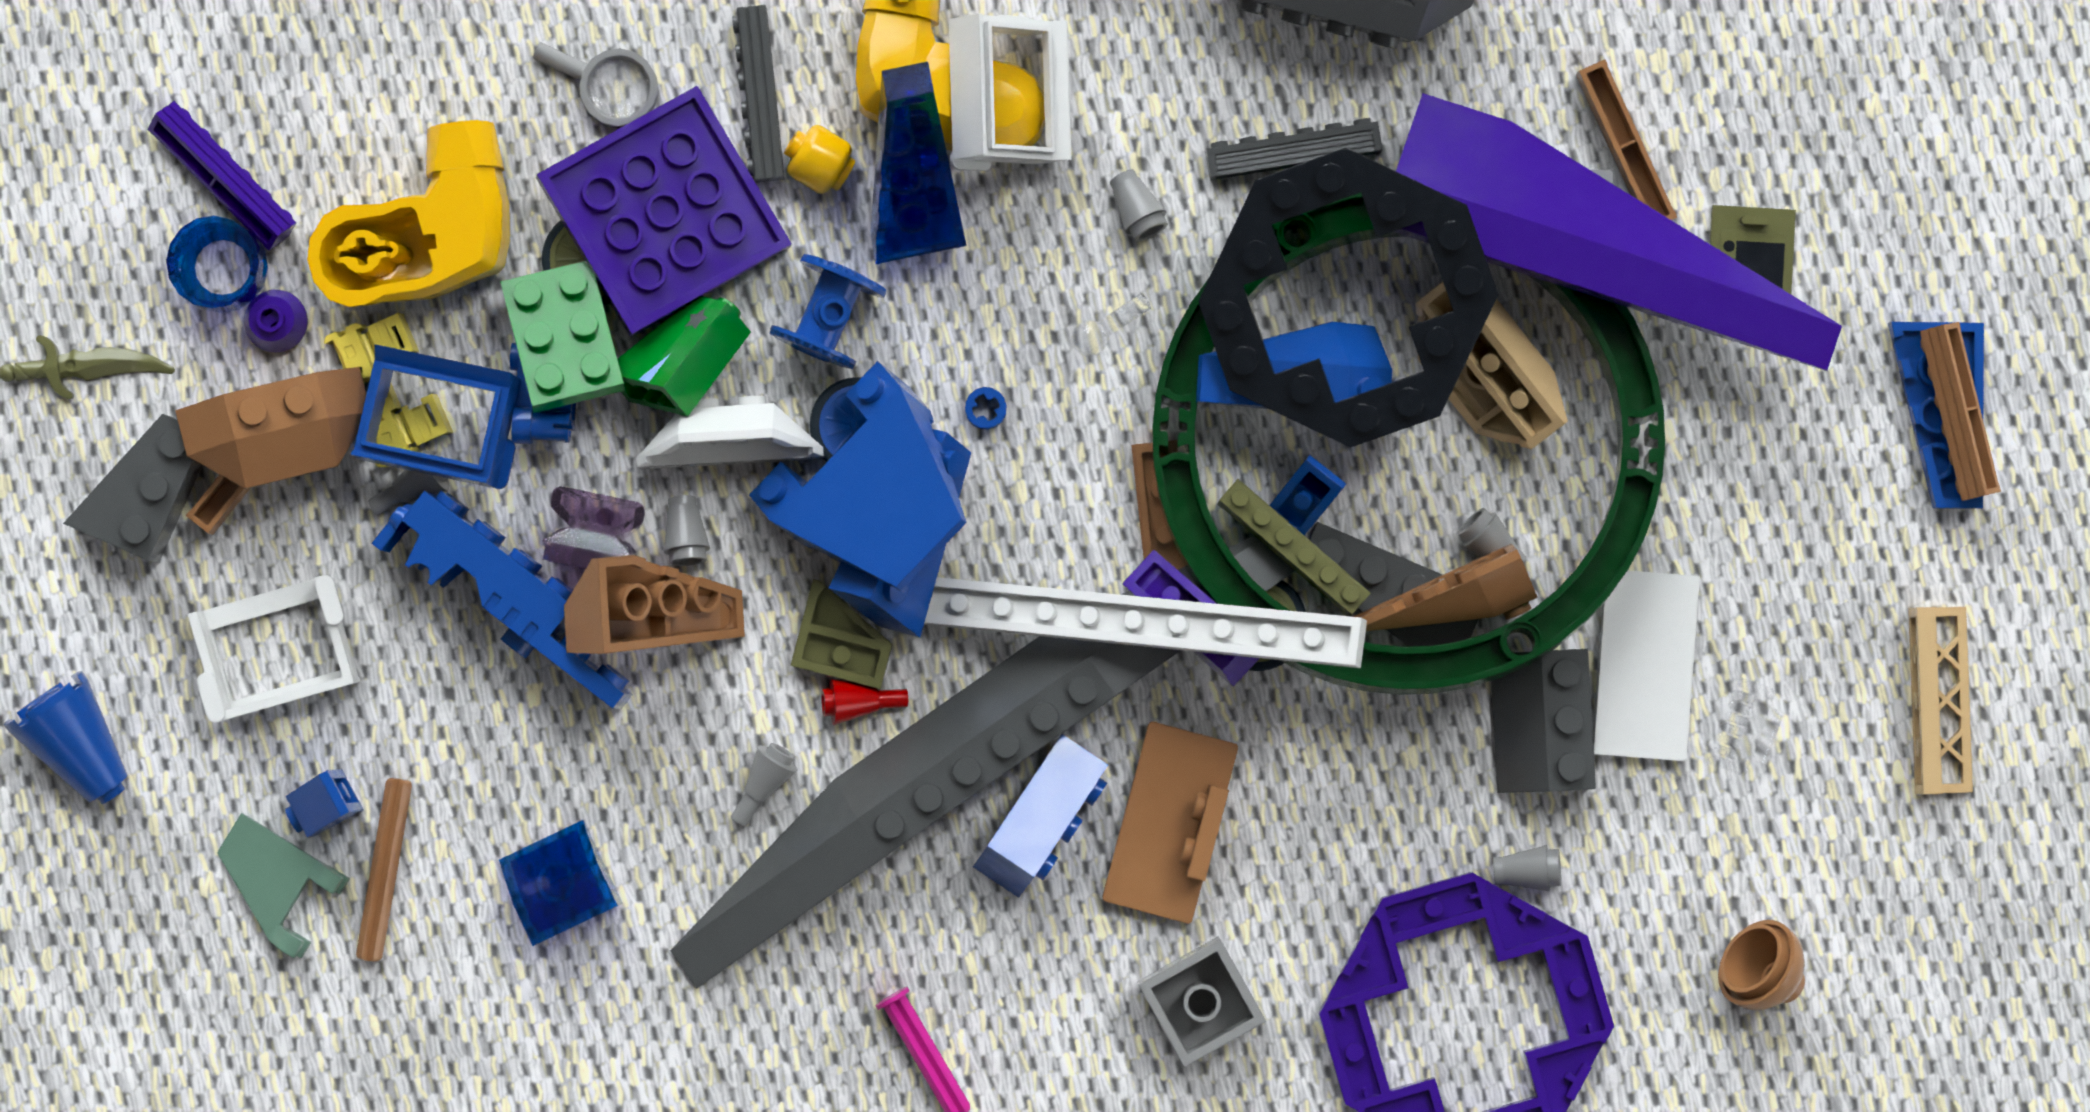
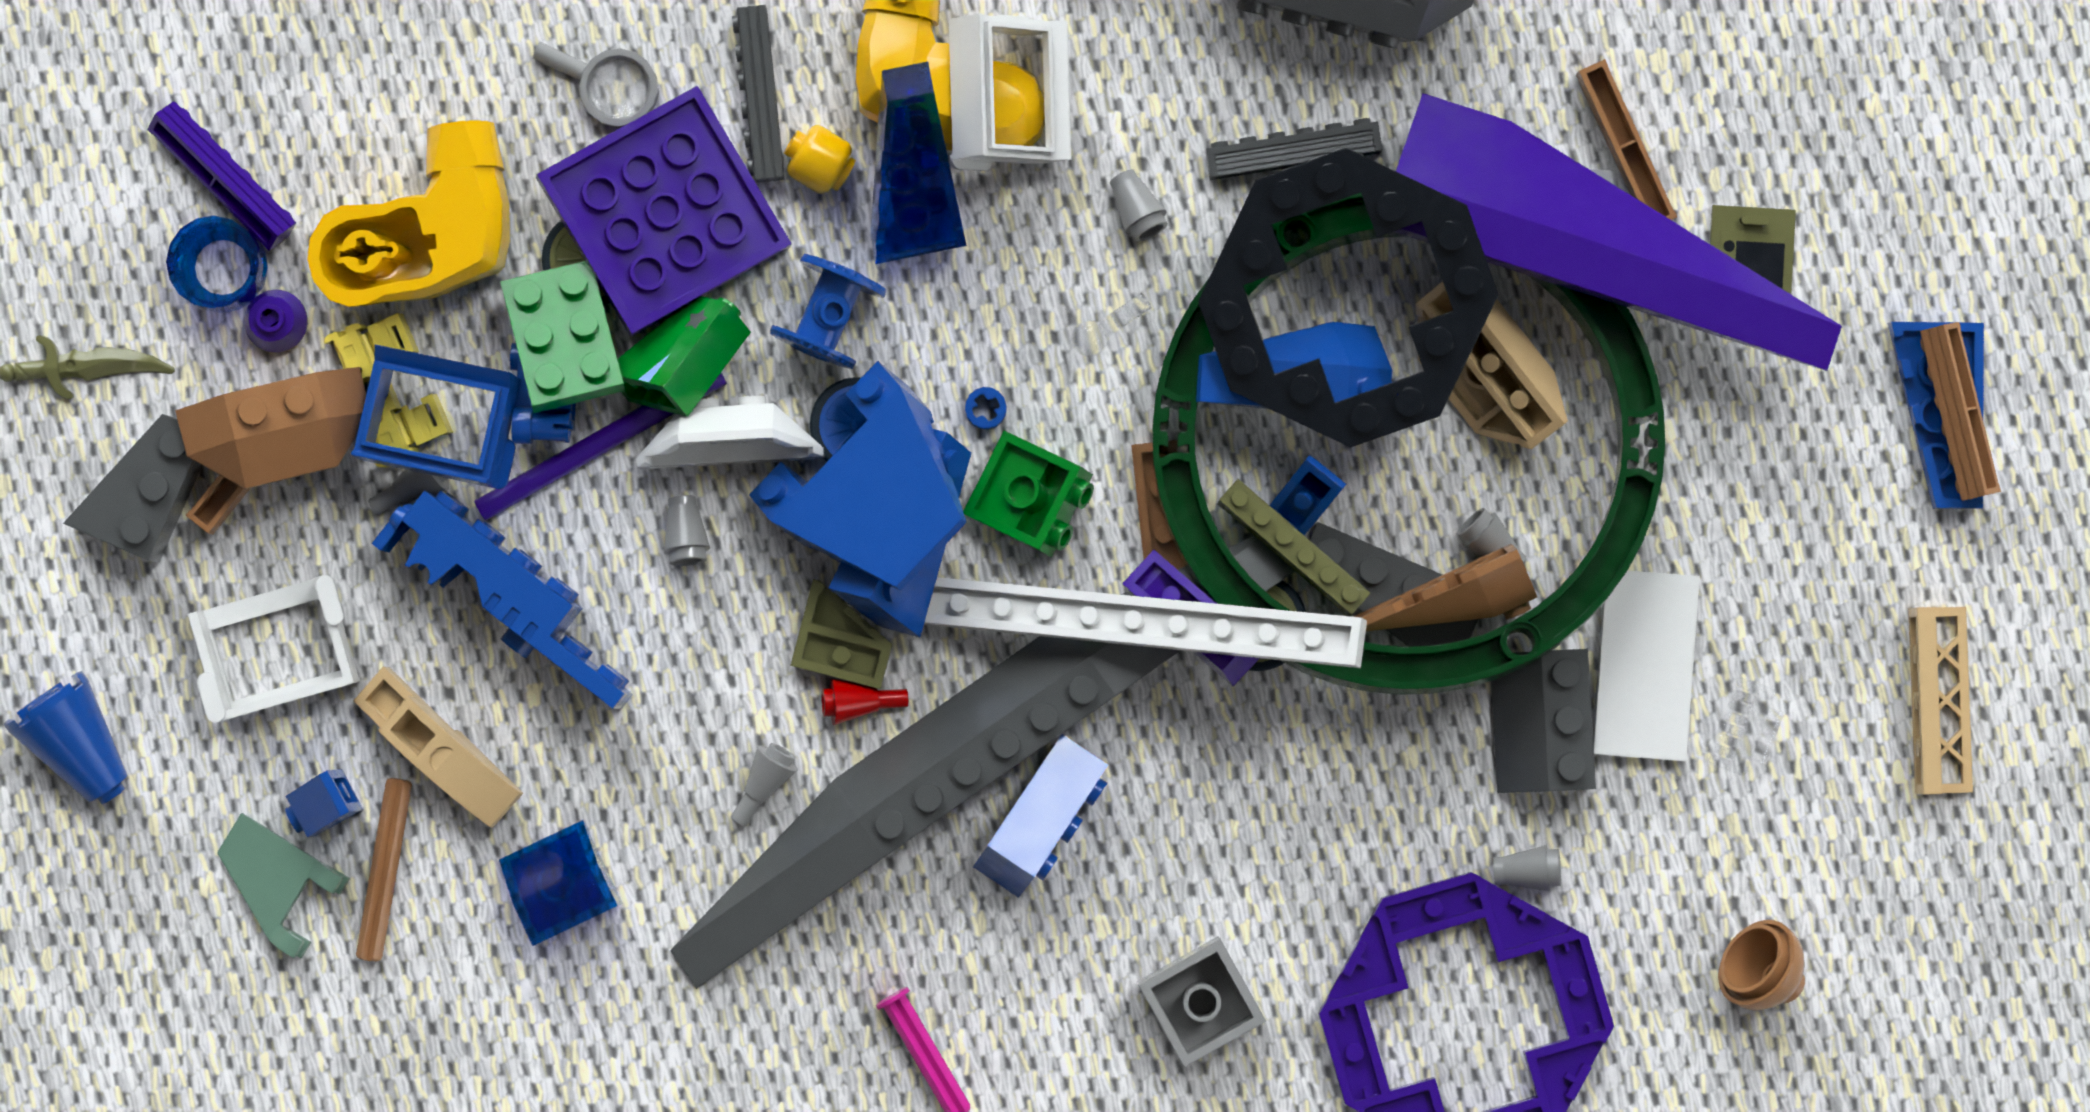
(436, 748): none -> tan slope
(575, 457): none -> dark purple piece
(596, 527): clear purple piece -> none
(642, 605): medium nougat wedge -> none
(1030, 494): none -> green plate
(1170, 822): medium nougat bracket -> none

